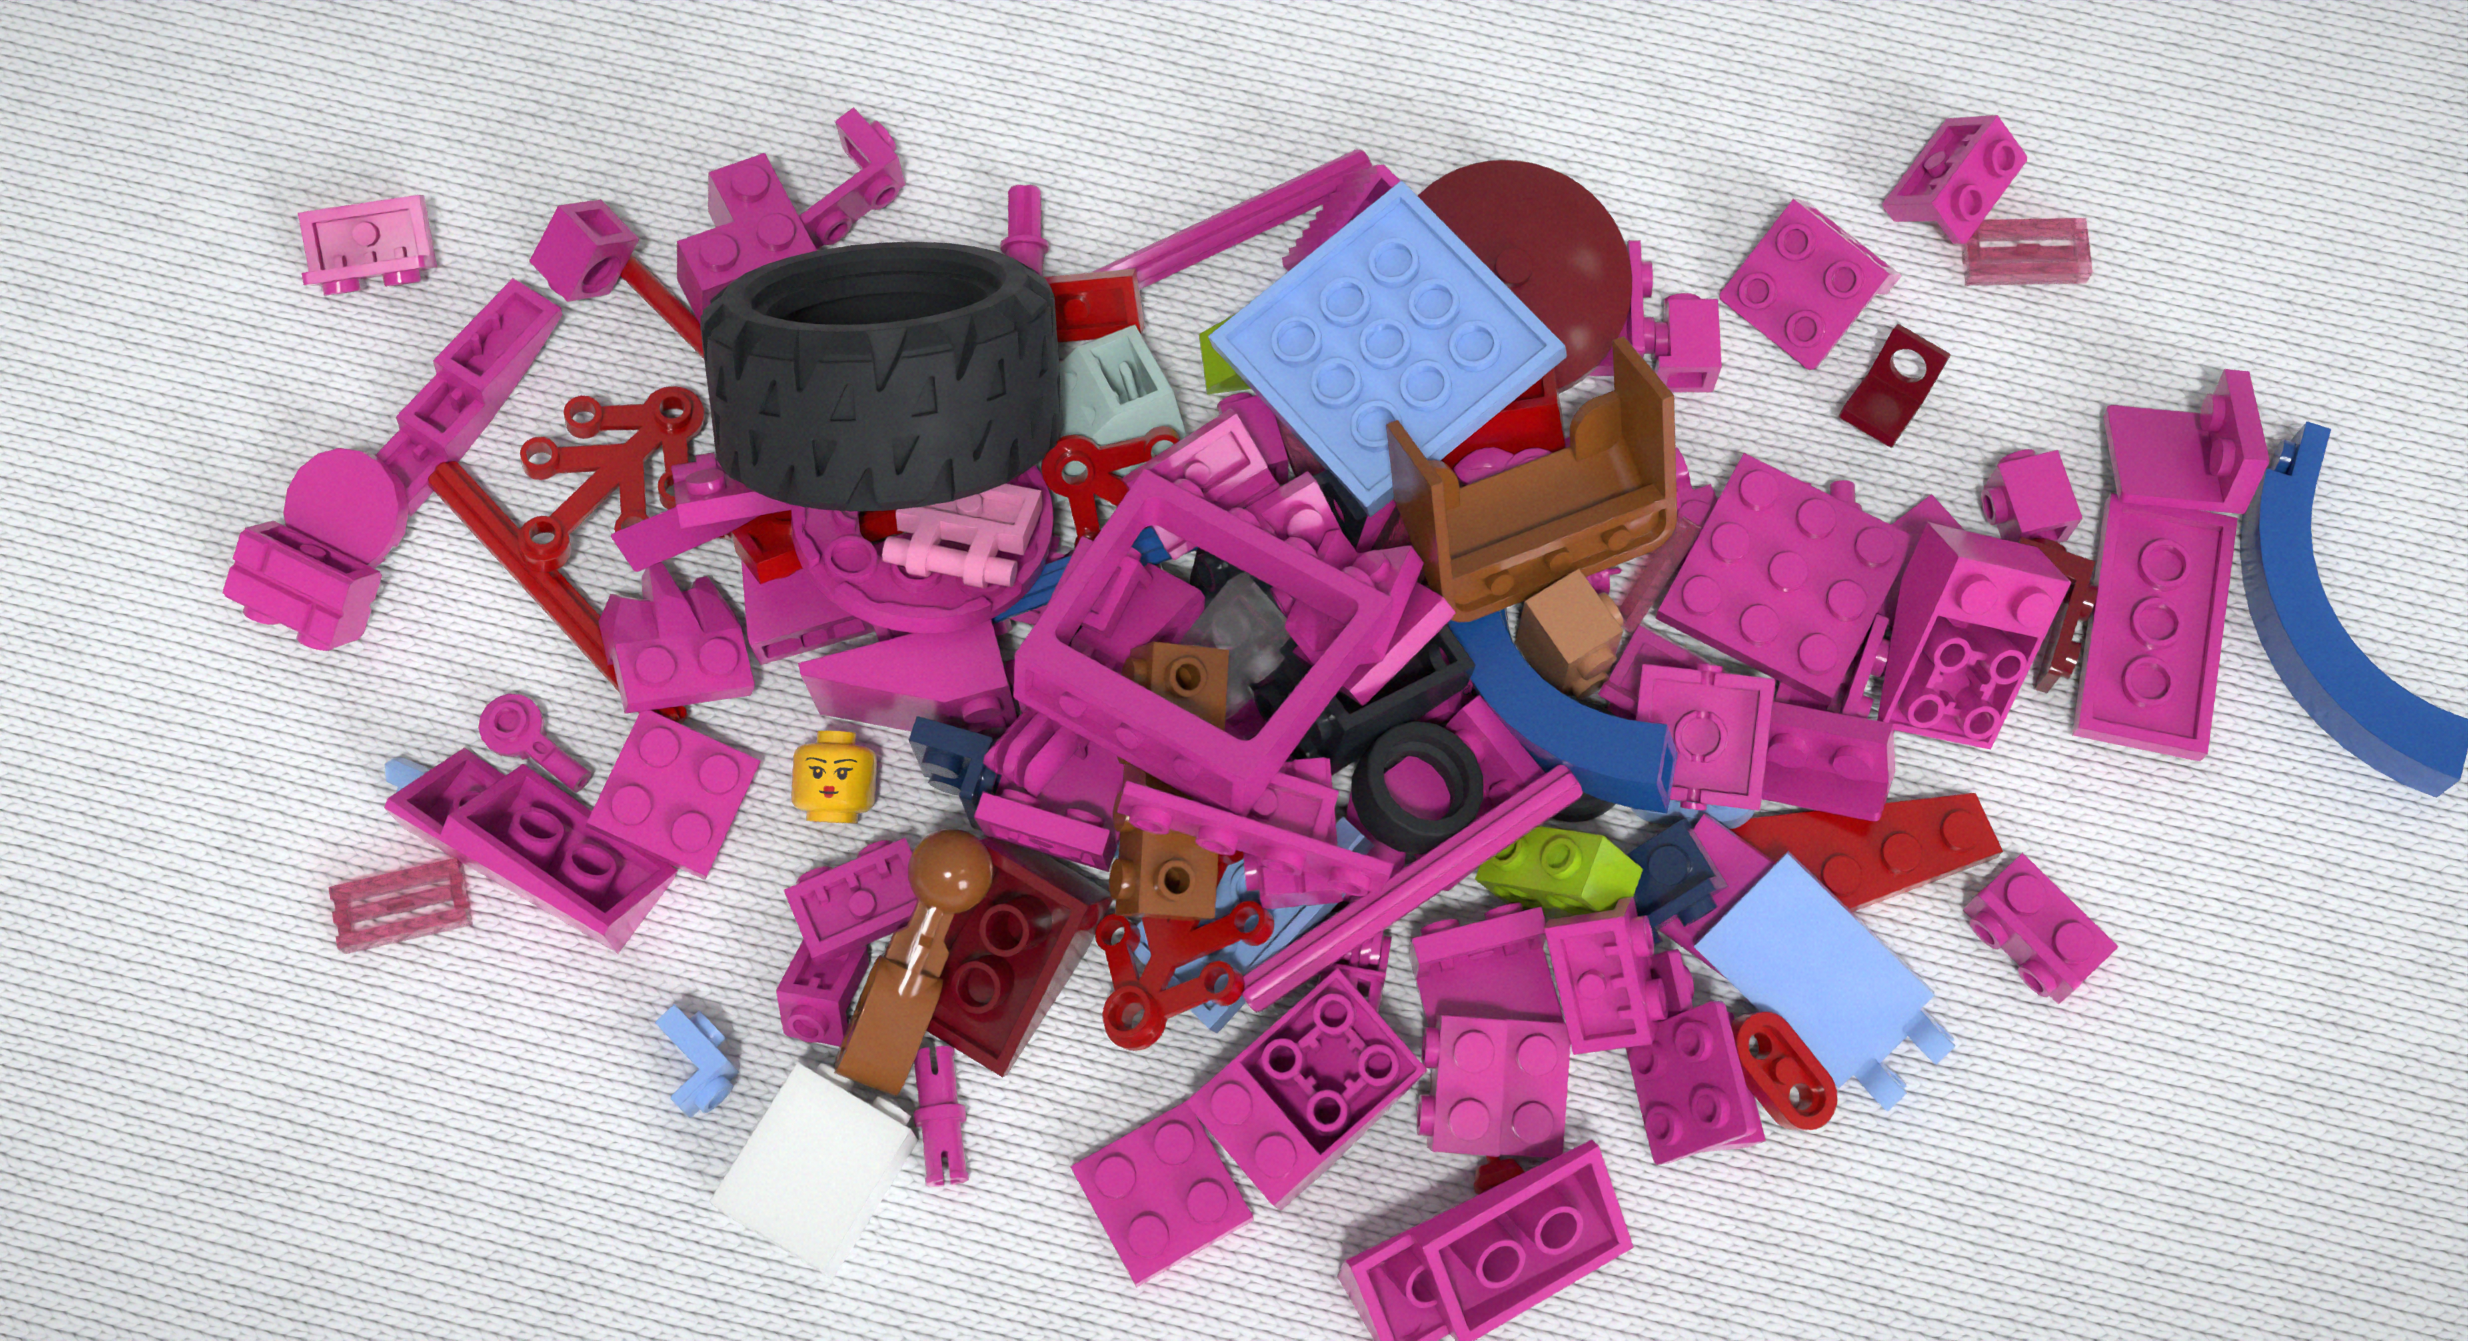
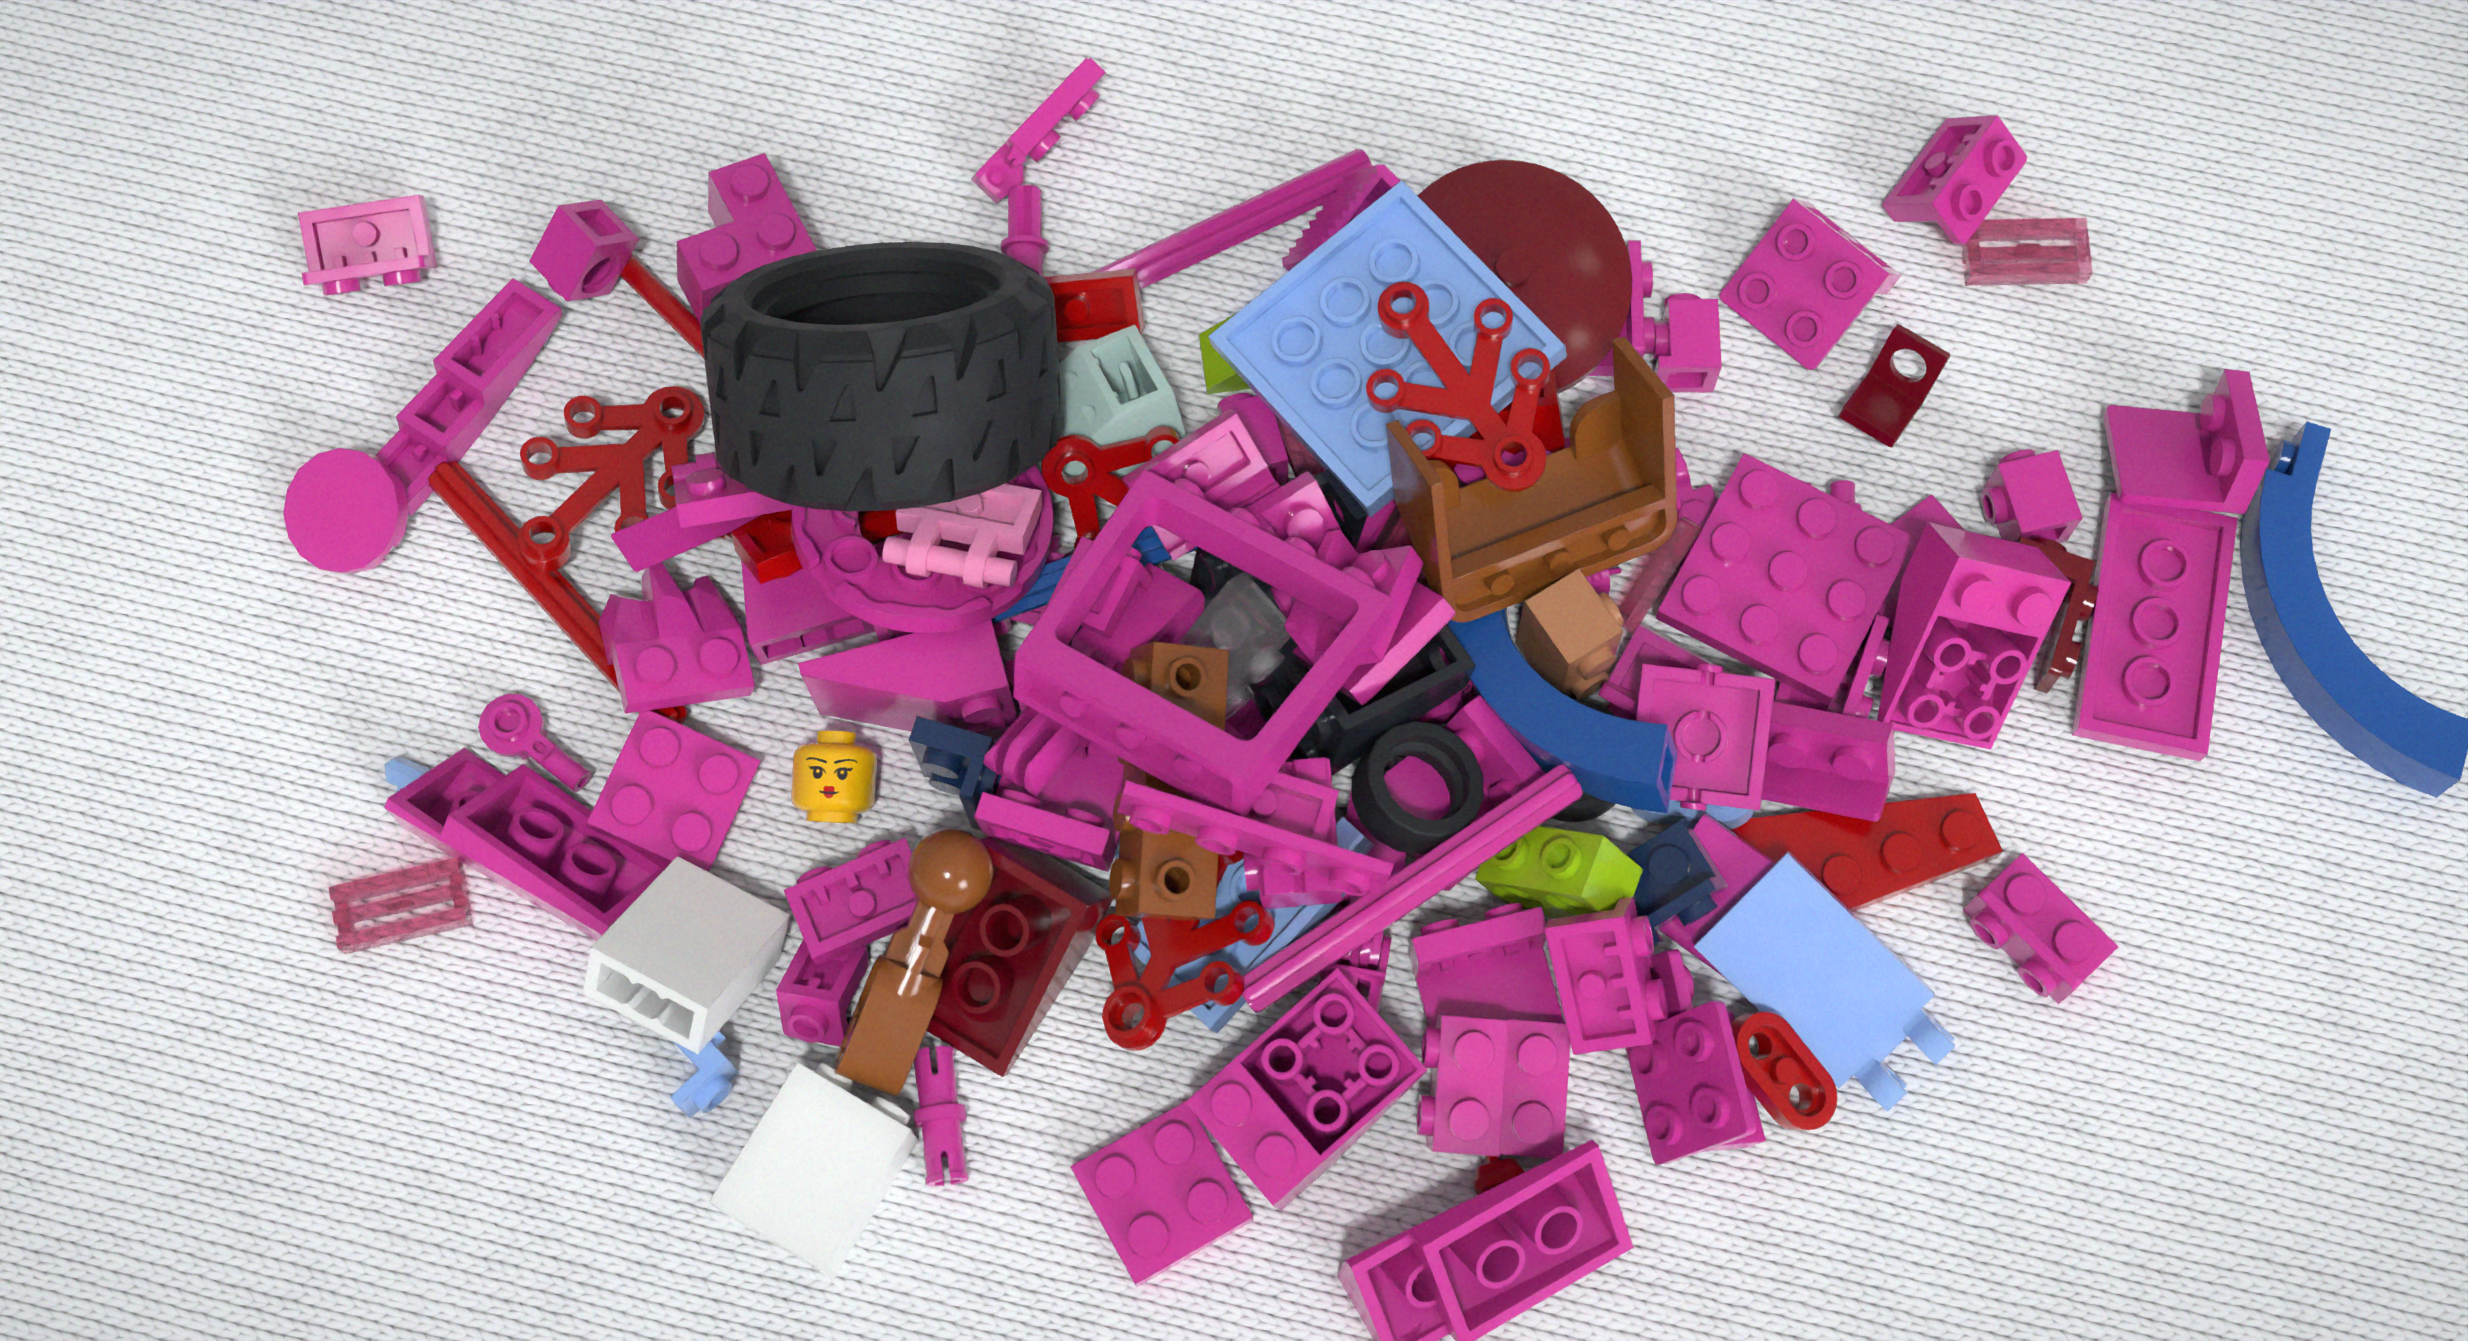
(301, 586): dark pink brick -> none
(686, 954): none -> white brick
(869, 189): dark pink bracket -> none
(1037, 132): none -> dark pink hinge
(1464, 394): none -> red plant

